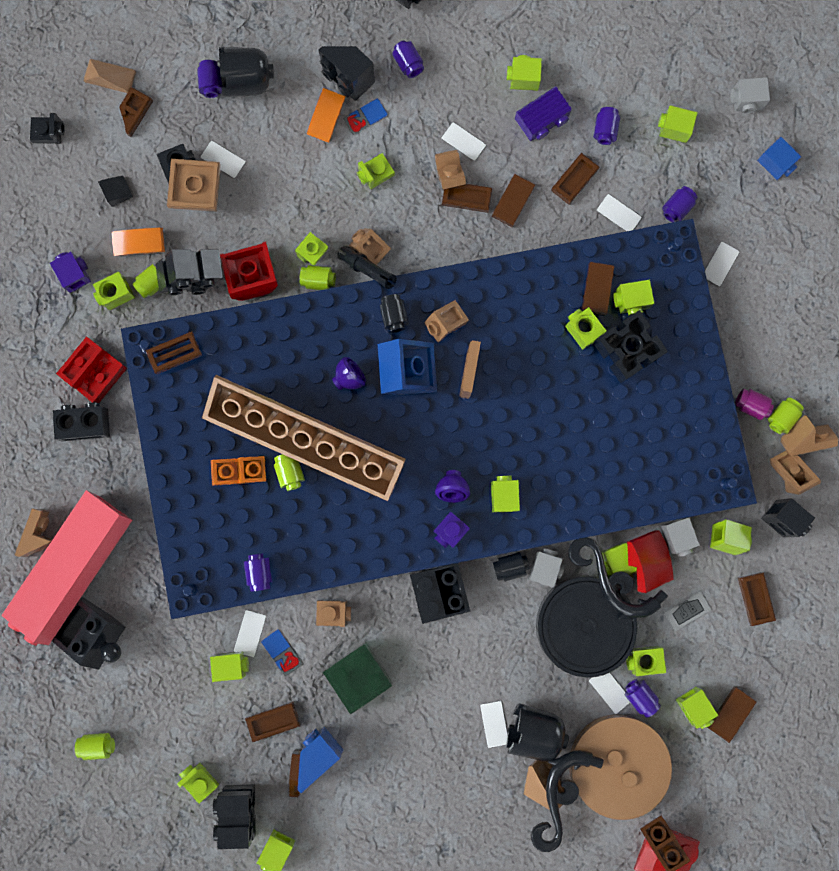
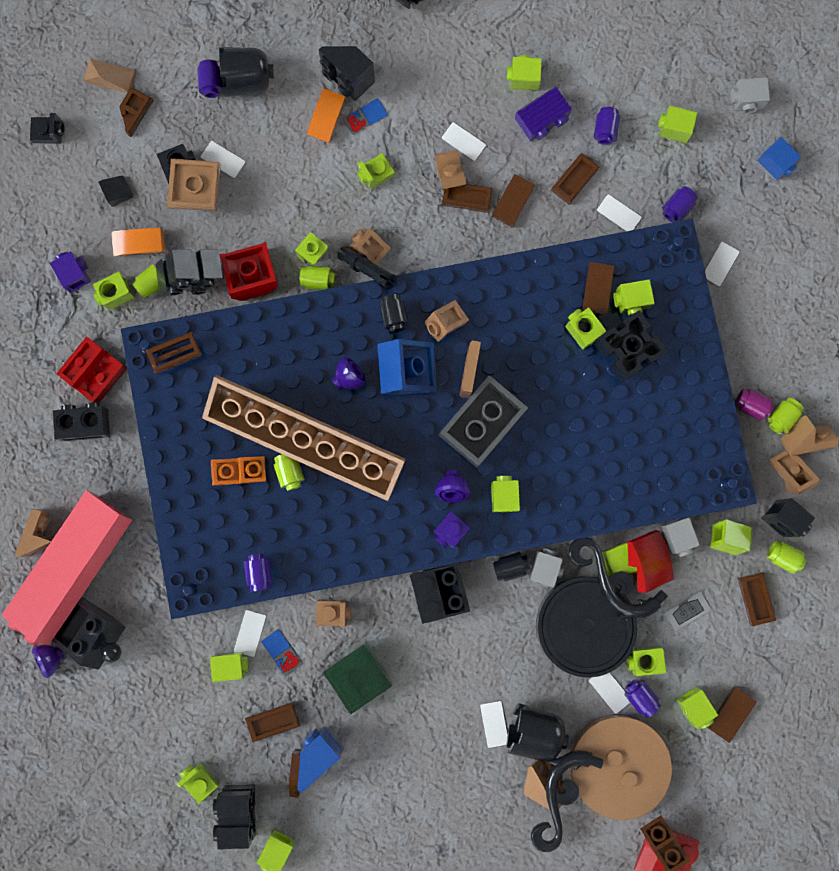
(47, 659): none -> dark purple brick
(94, 746): lime brick -> none
(408, 59): dark purple brick -> none
(483, 421): none -> dark grey brick
(786, 556): none -> lime brick

